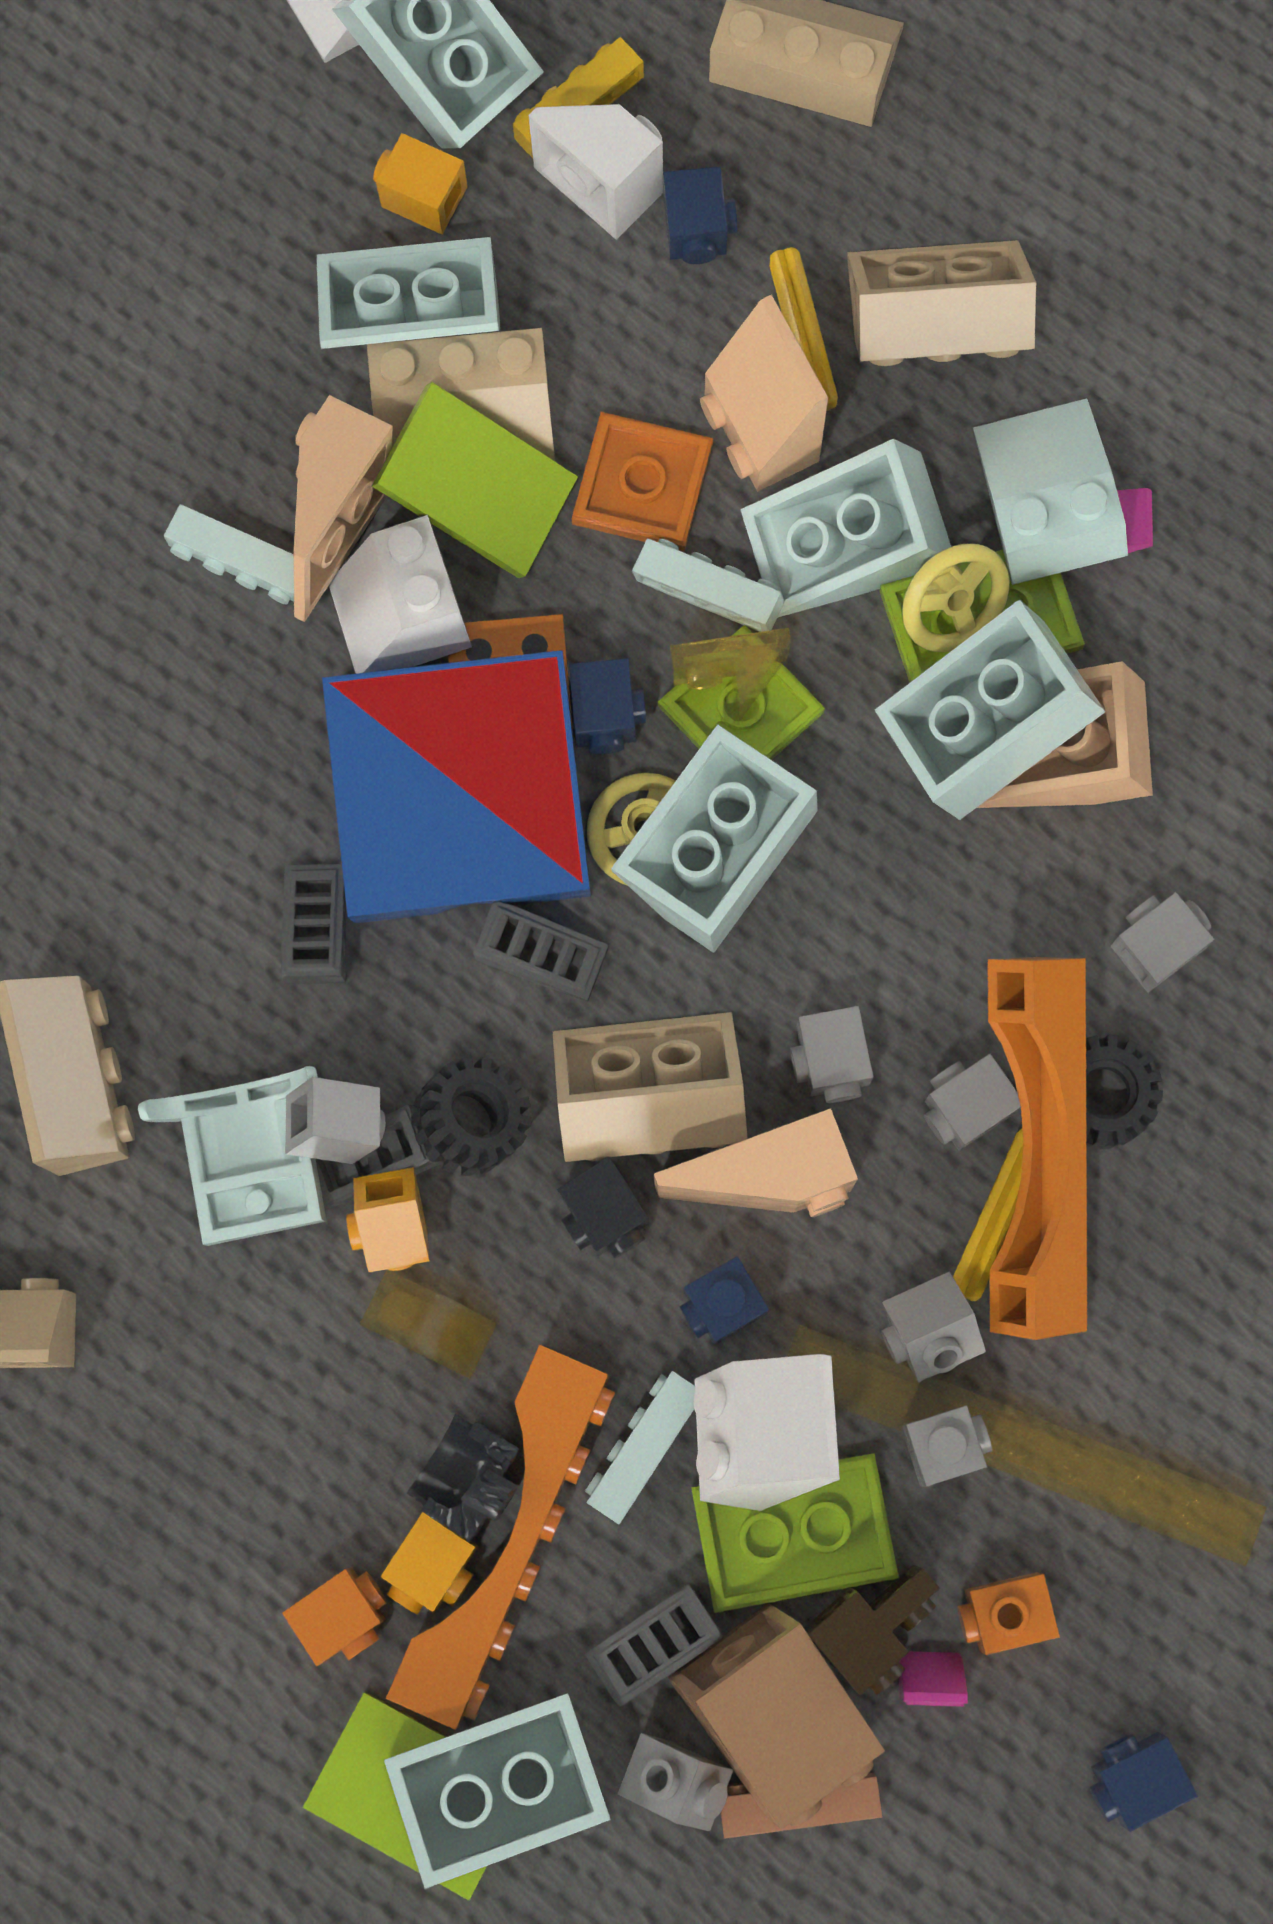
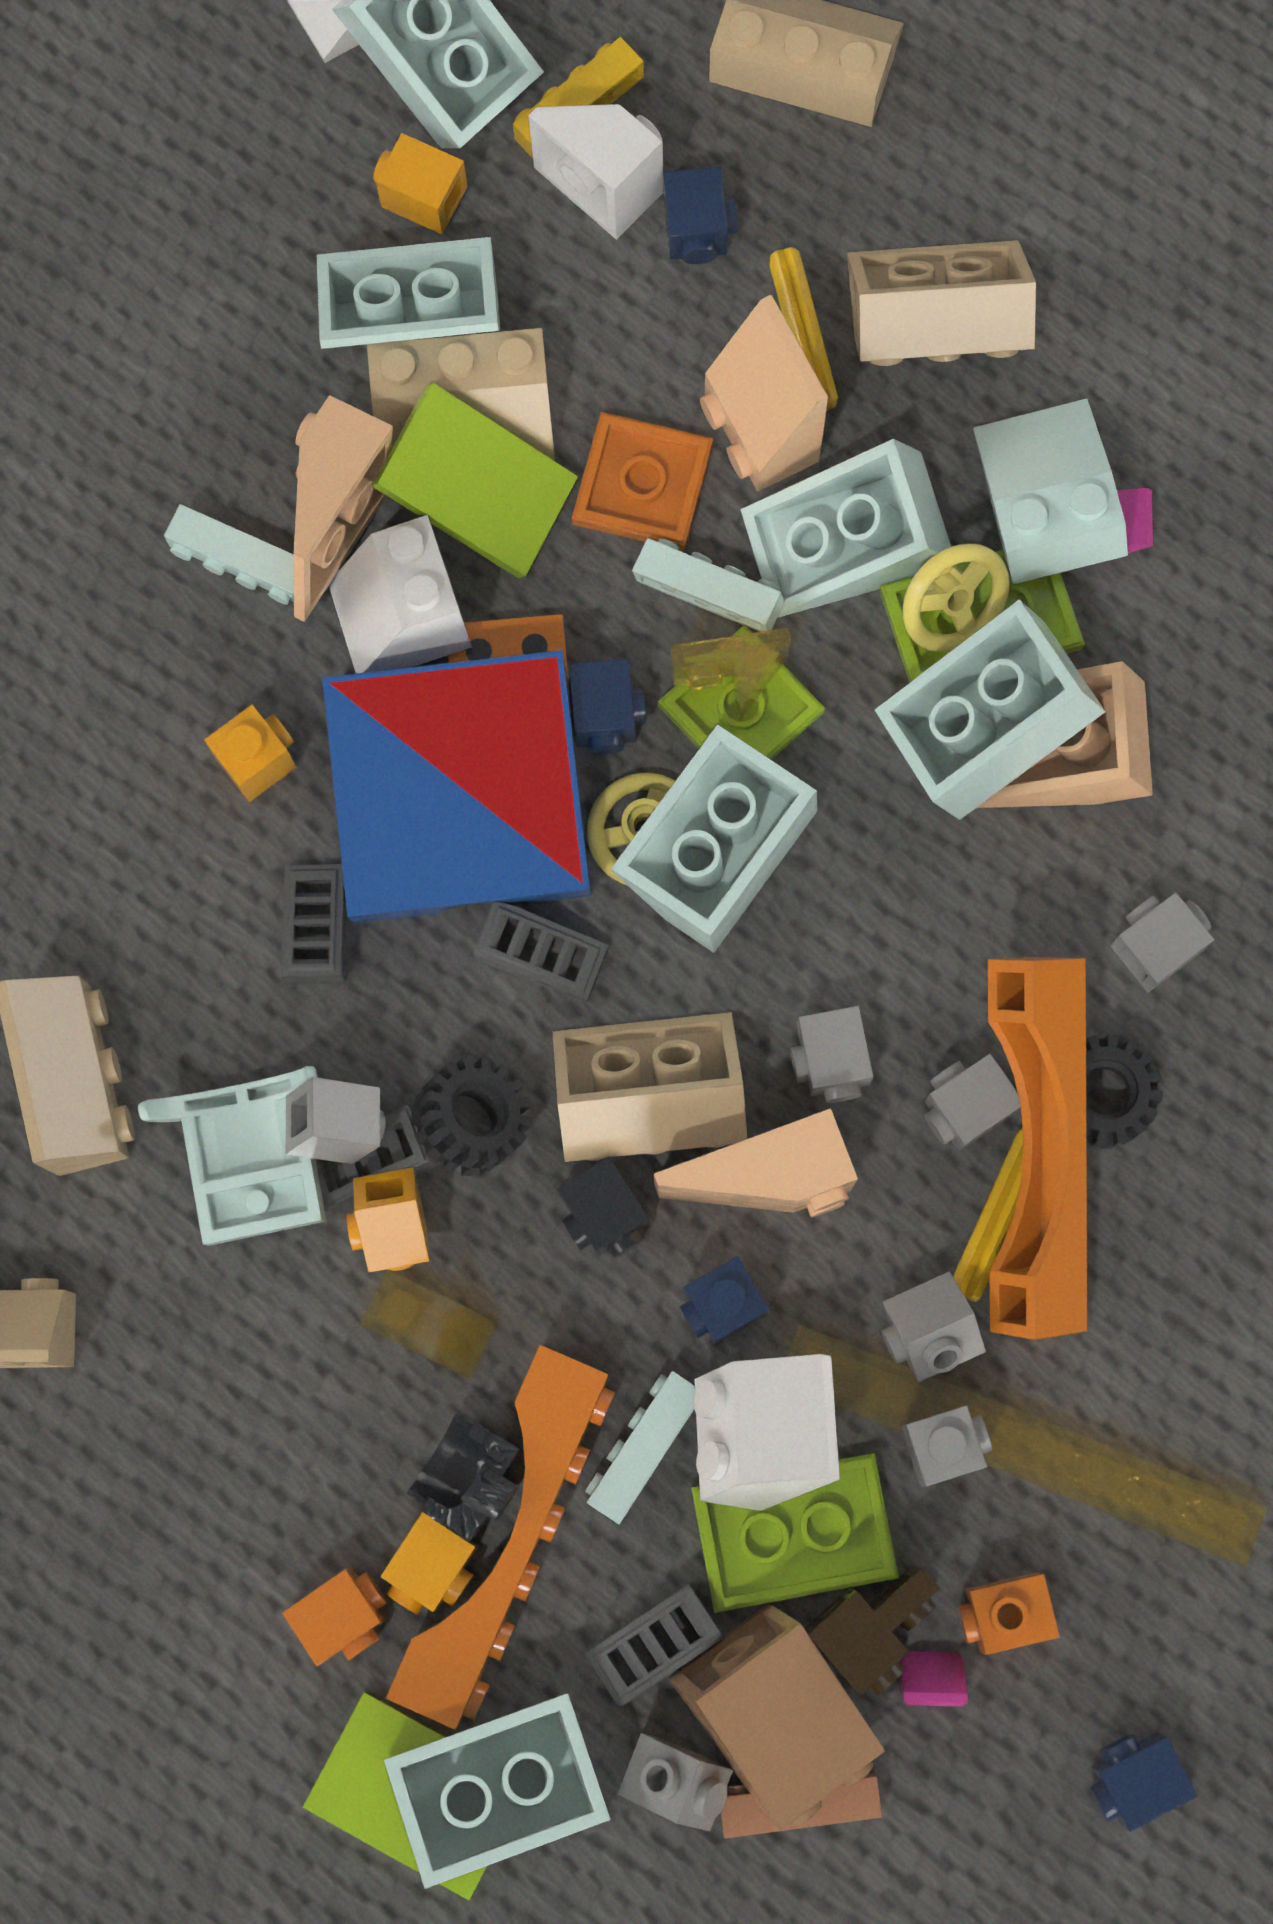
(252, 751): none -> light orange brick

